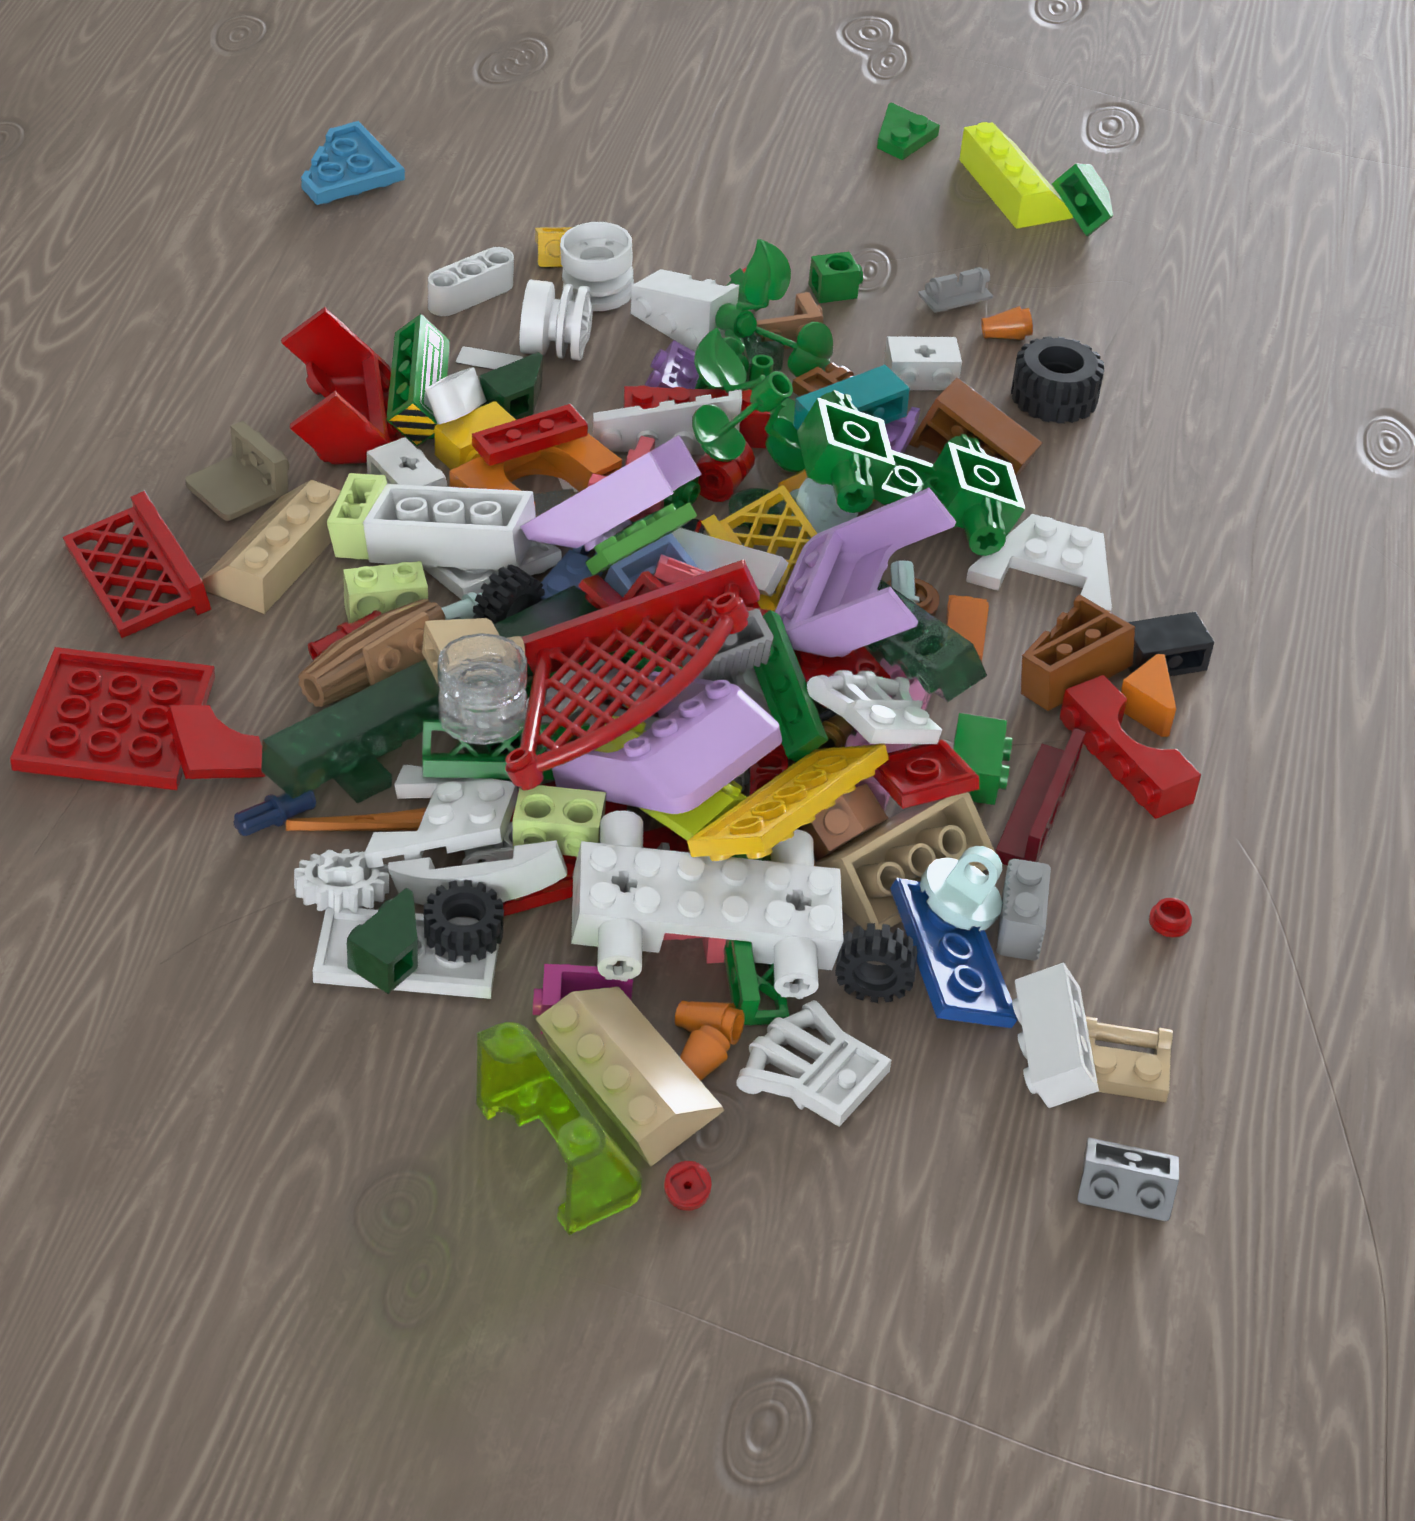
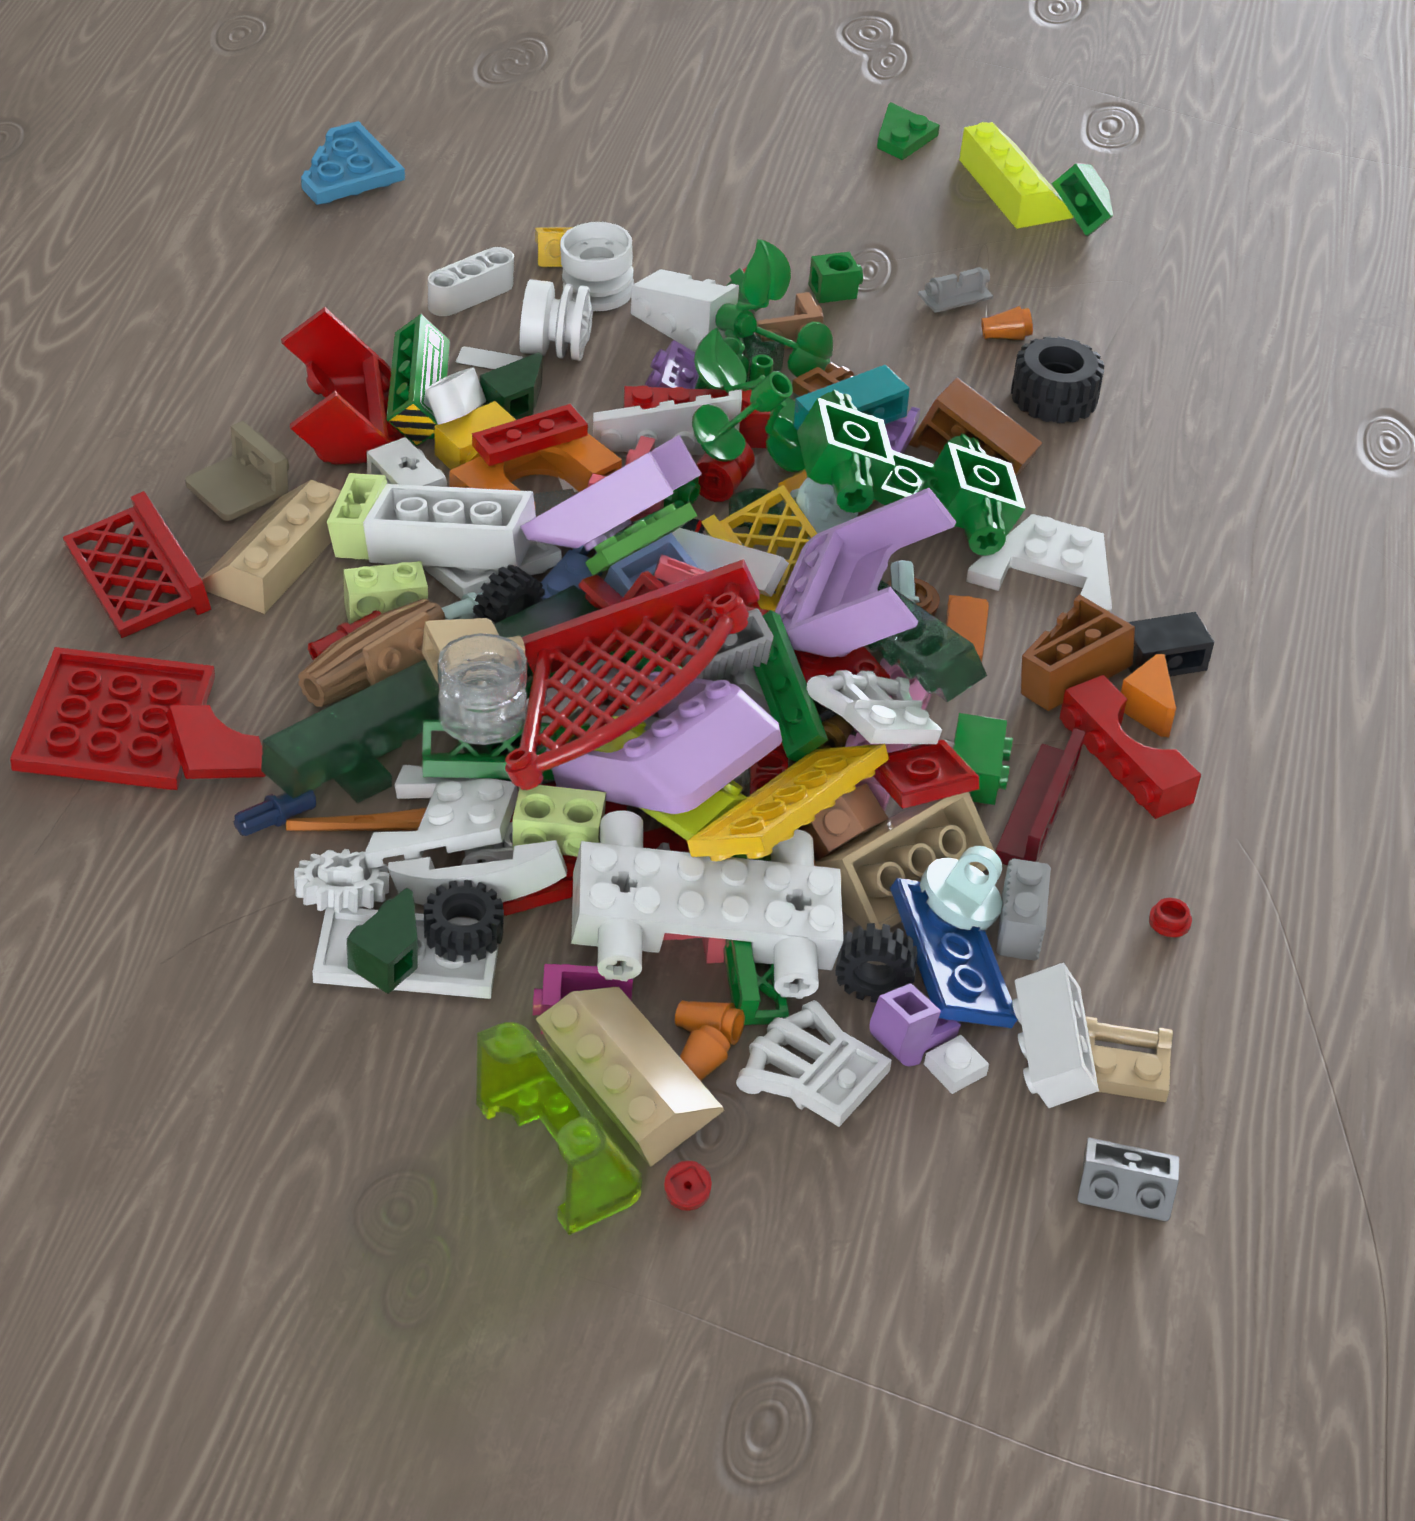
(909, 1024): none -> medium lavender brick
(924, 361): white brick -> none
(956, 1064): none -> white plate

